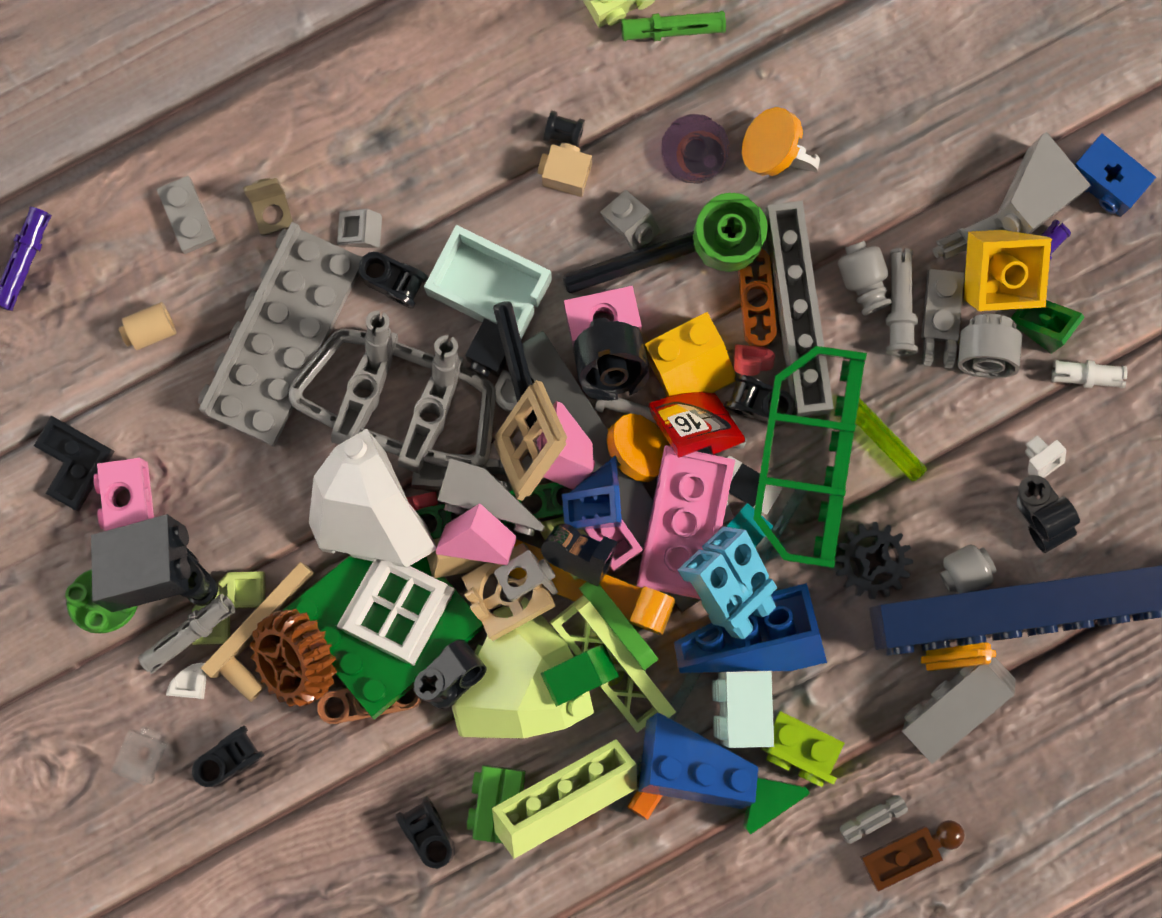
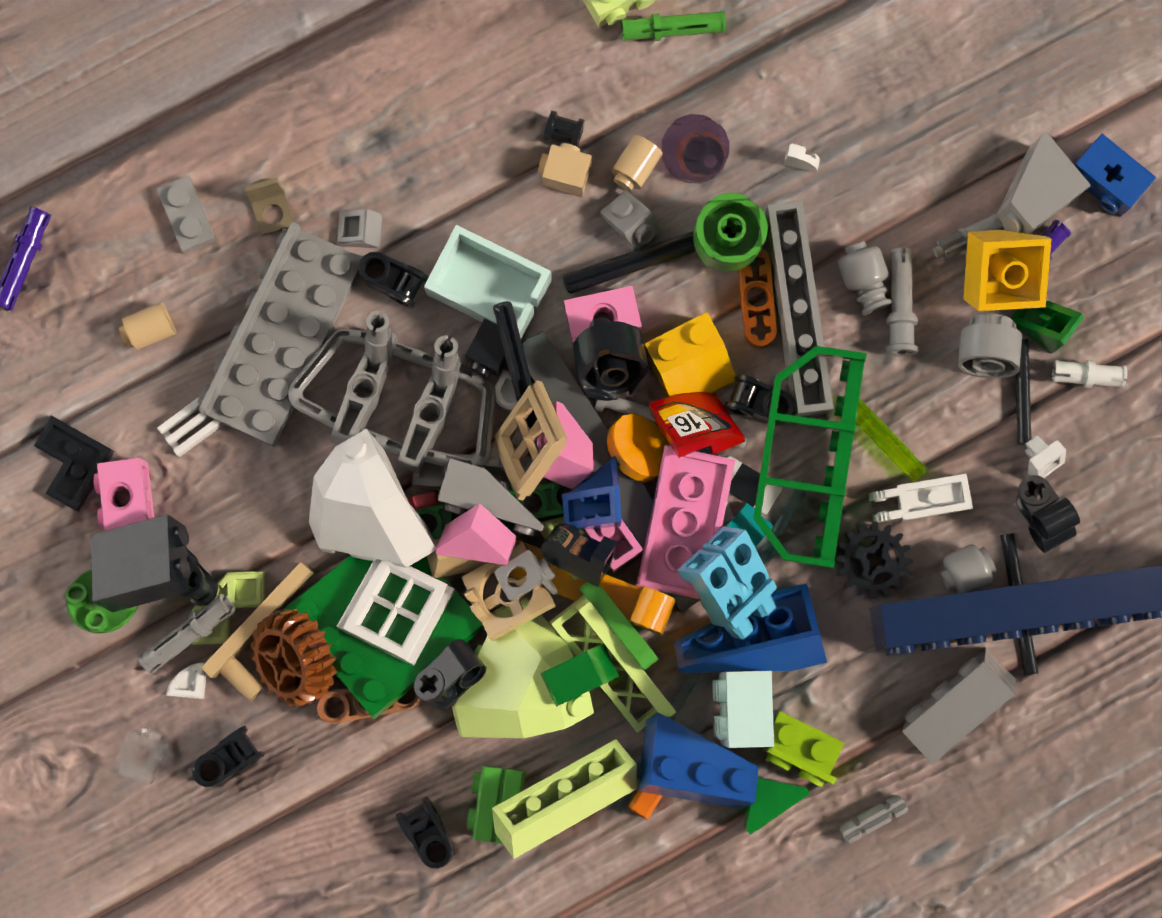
(194, 439): none -> white tile
(636, 163): none -> tan brick
(752, 359): coral tile -> none
(771, 141): light orange tile -> none
(911, 853): reddish brown plate -> none
(925, 498): none -> white hinge
(942, 314): light grey hinge -> none
(958, 656): light orange axle -> none
(1014, 579): none -> black bar
(1023, 402): none -> black bar

